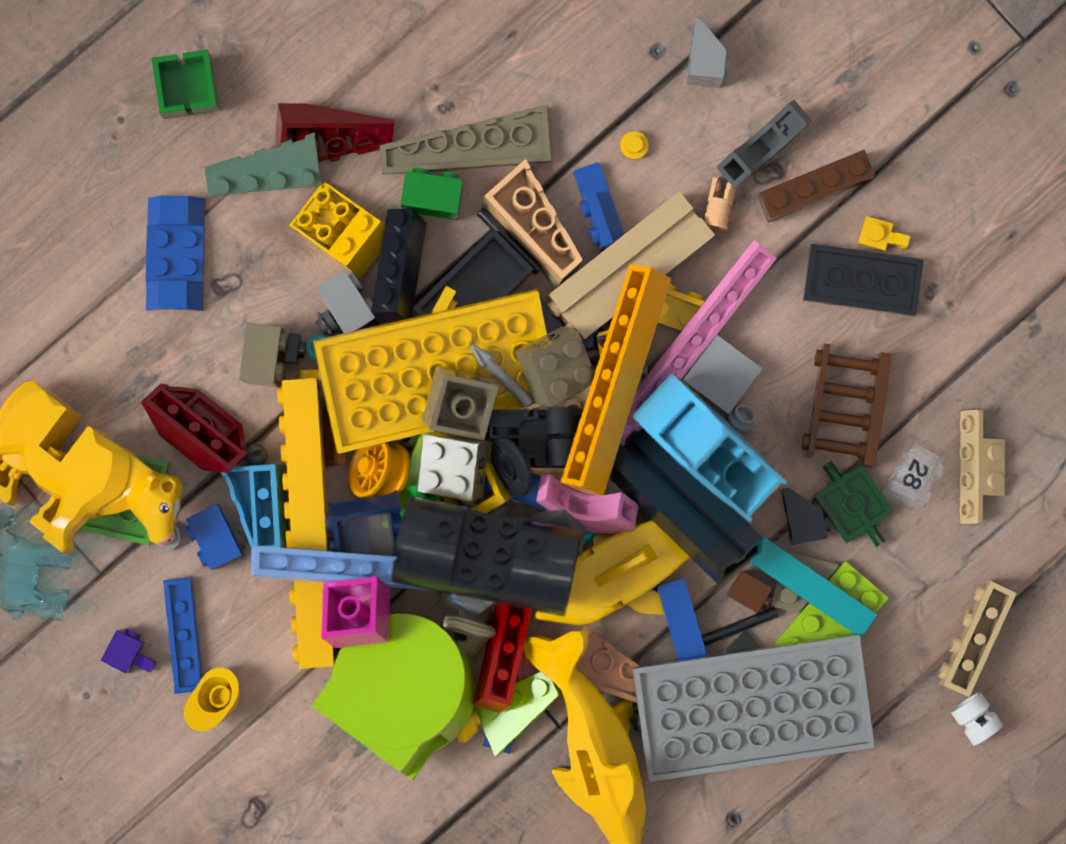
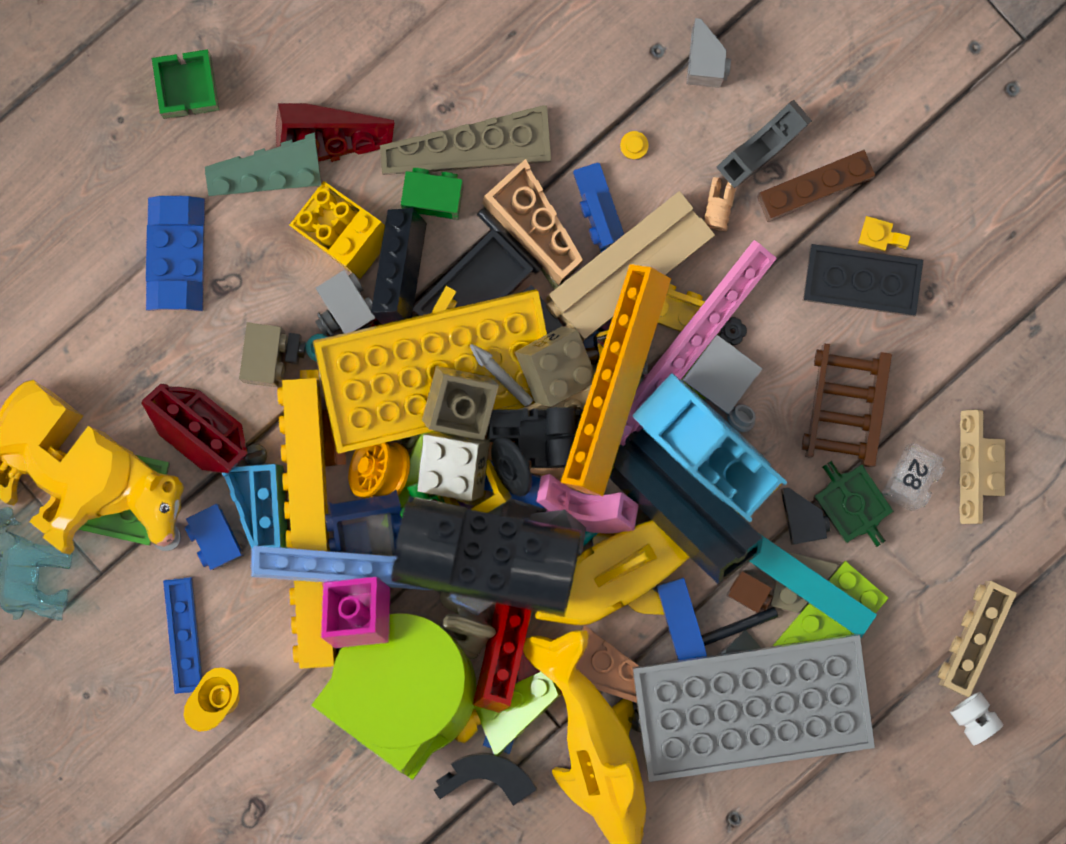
(125, 652): dark purple brick -> none
(487, 766): none -> black arch
(740, 331): none -> black plate

